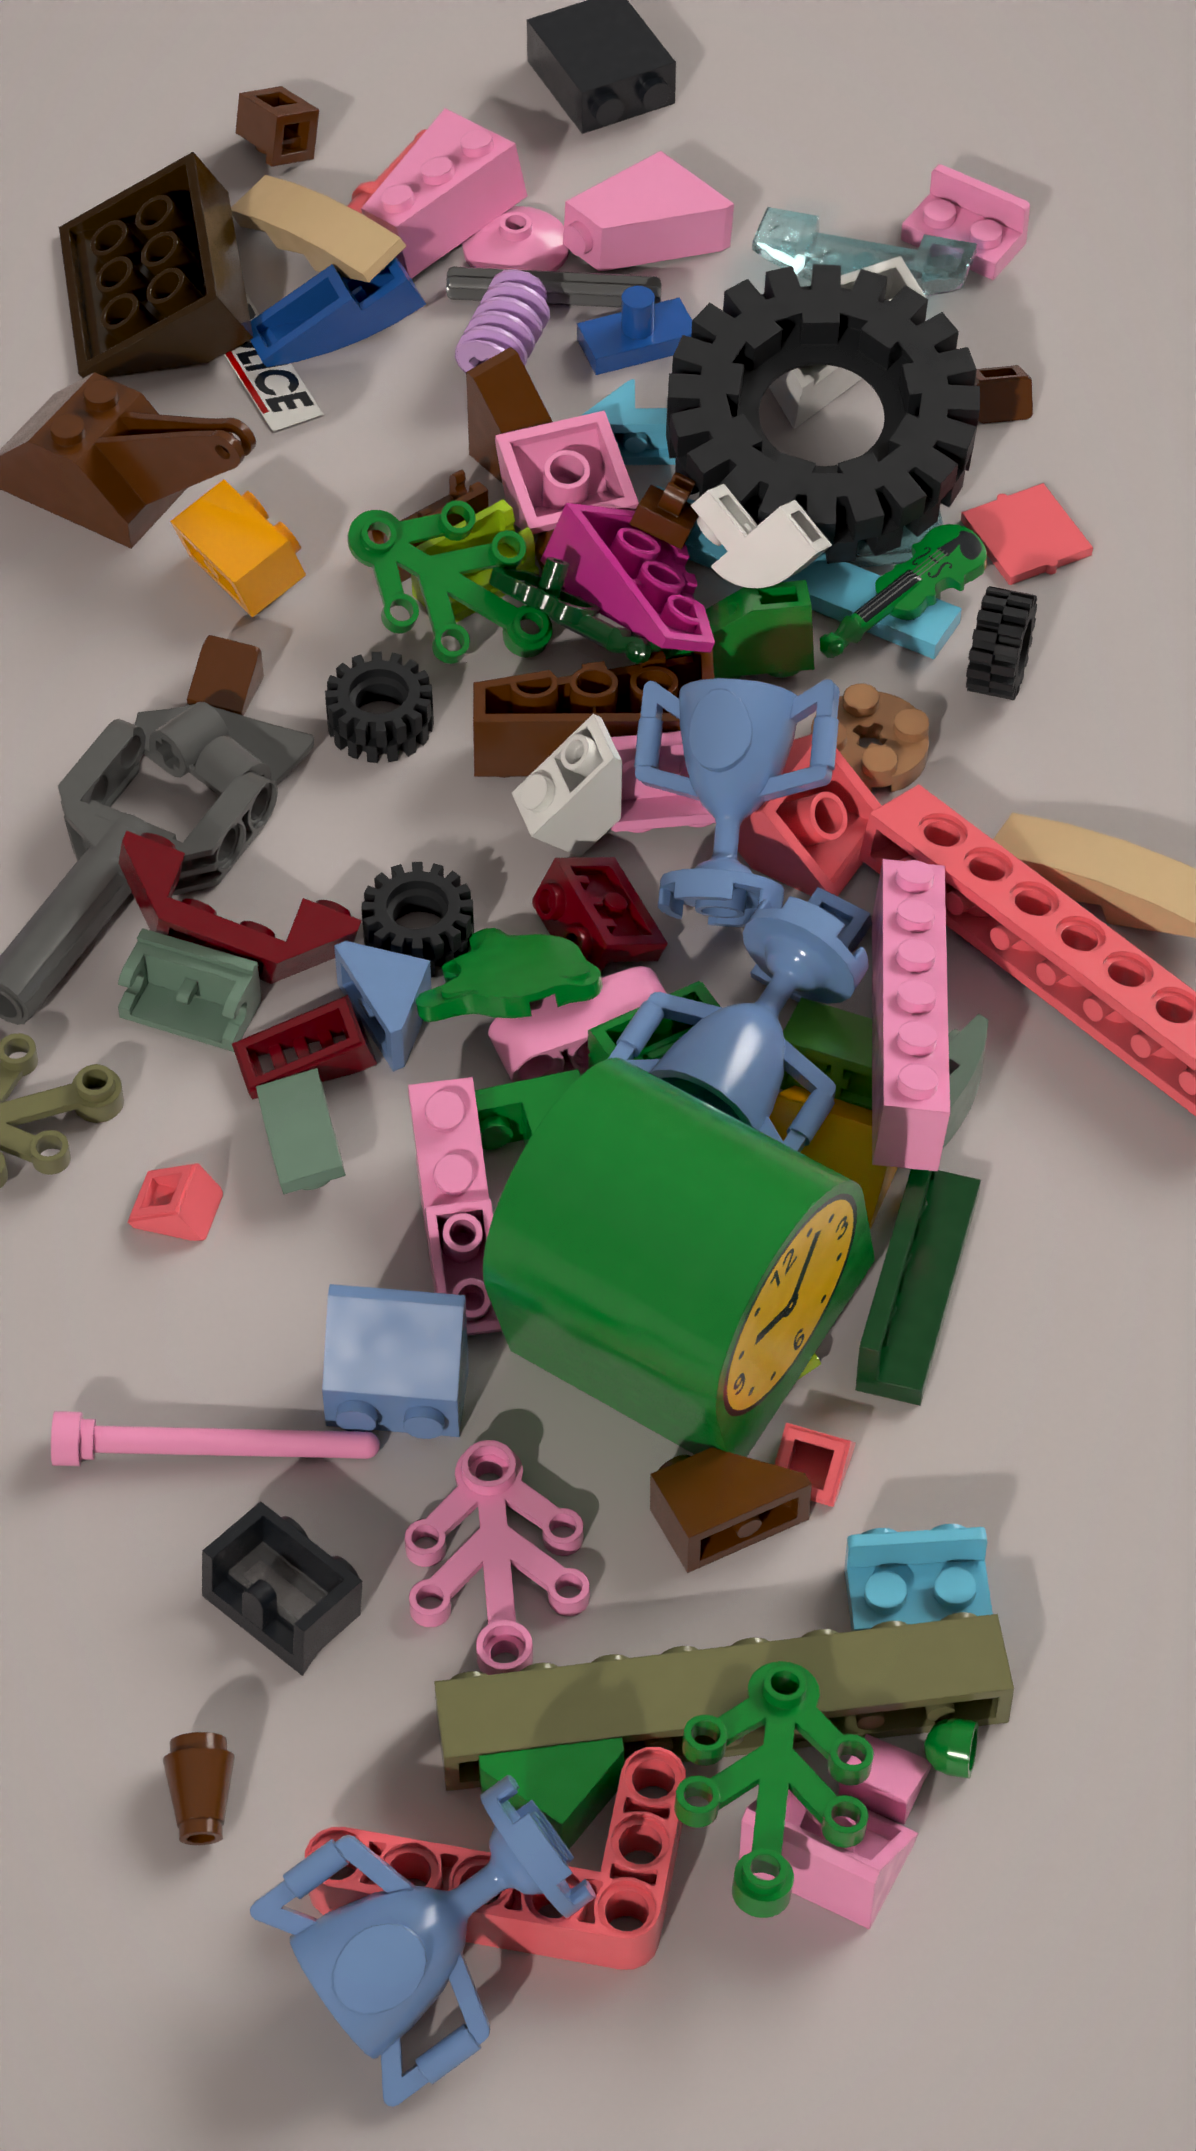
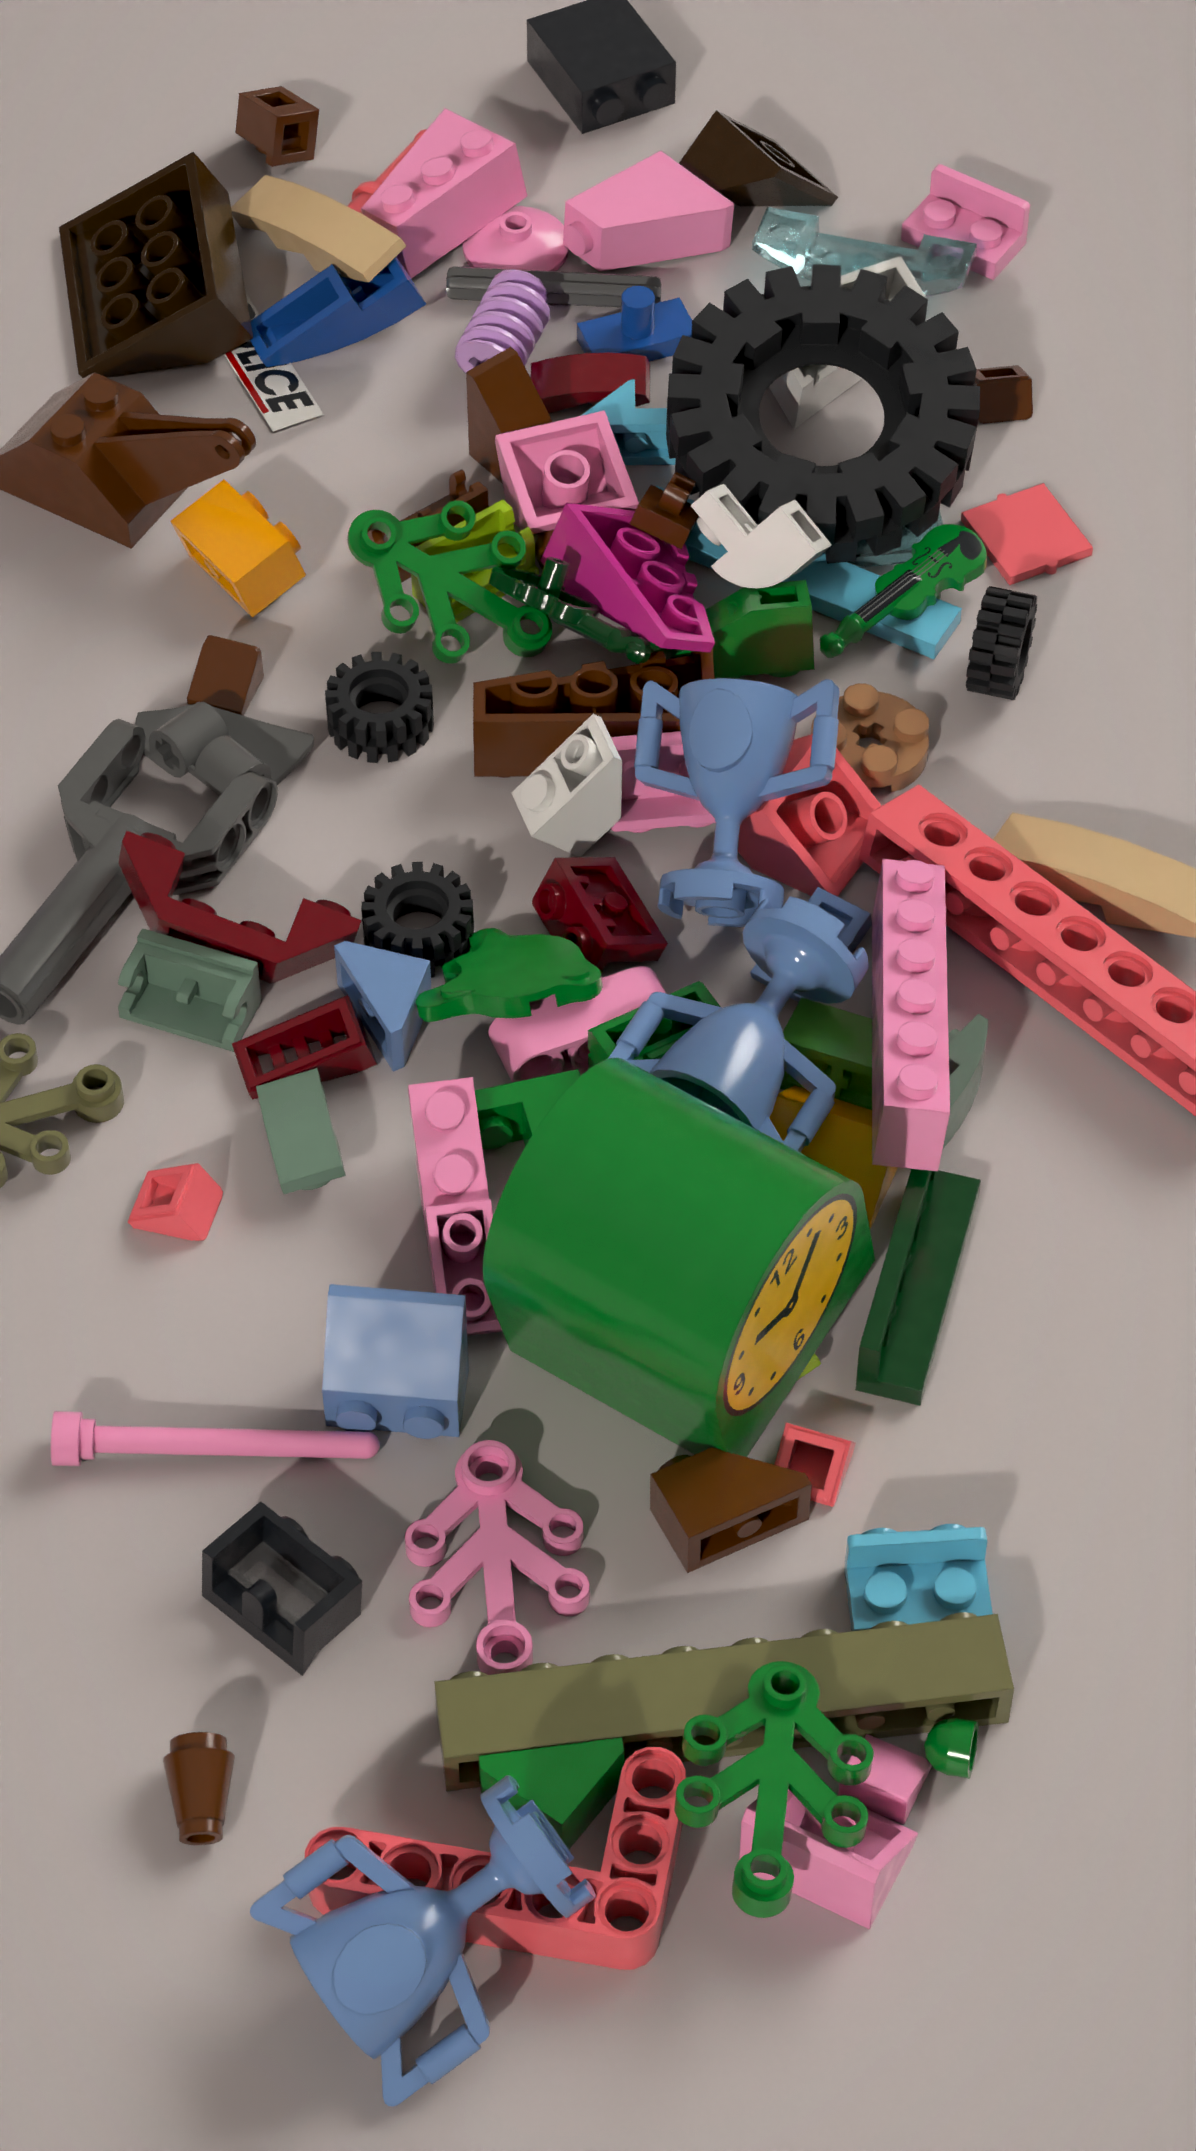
(589, 378): none -> dark red slope
(751, 167): none -> dark brown slope

